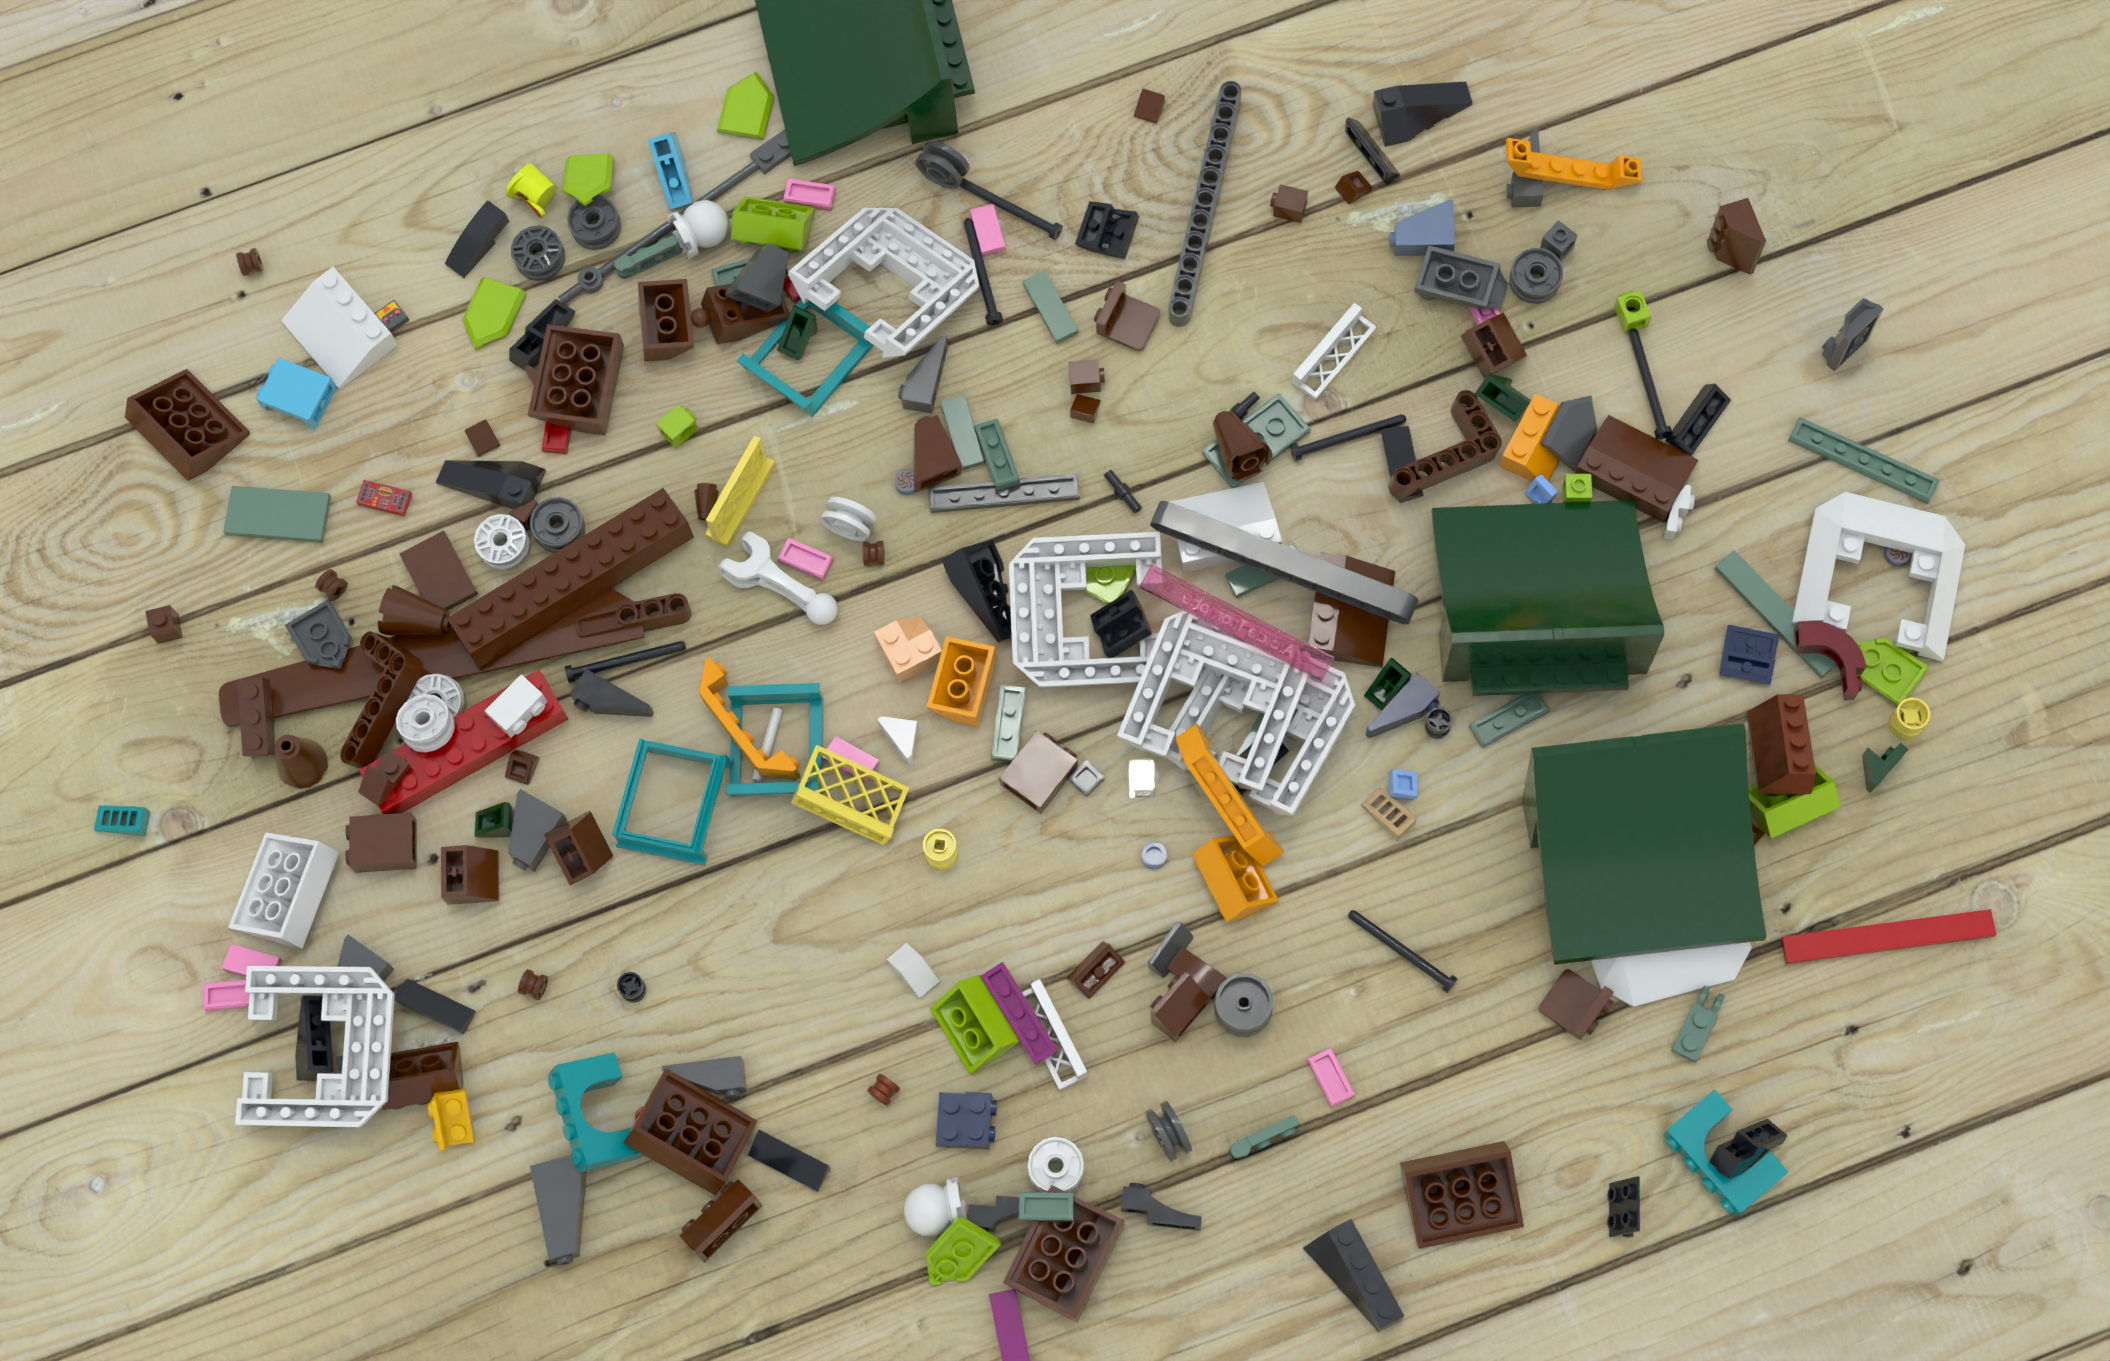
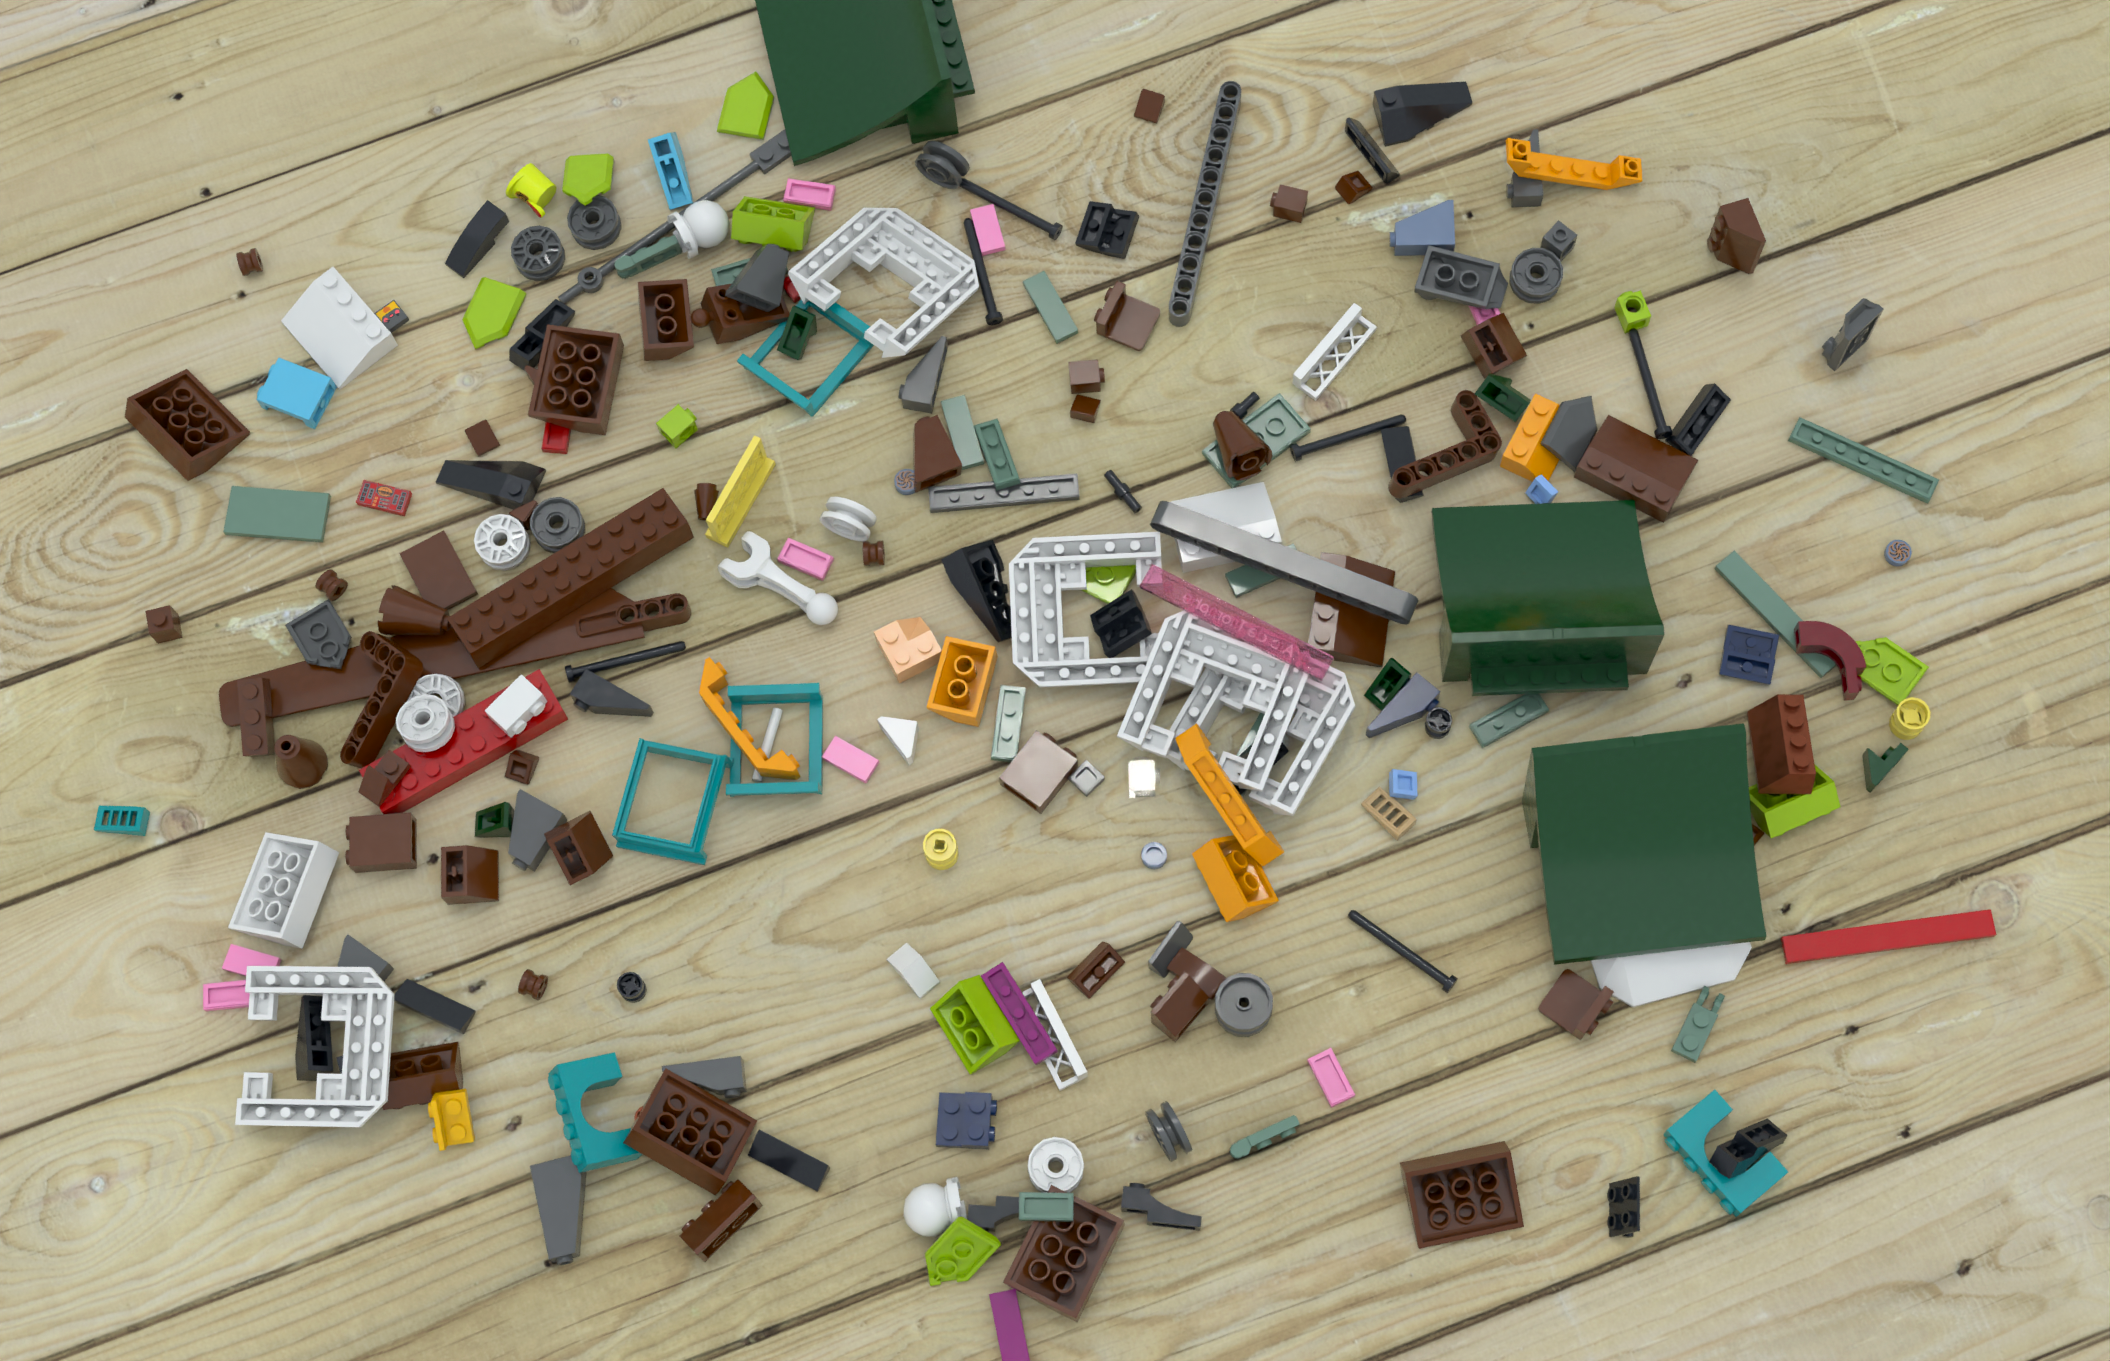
(847, 815): light yellow fence -> none
(883, 1089): copper wheel -> none
(1352, 1268): black wedge -> none
(1577, 488): lime brick -> none
(1679, 510): white slope -> none
(1839, 533): white slope -> none

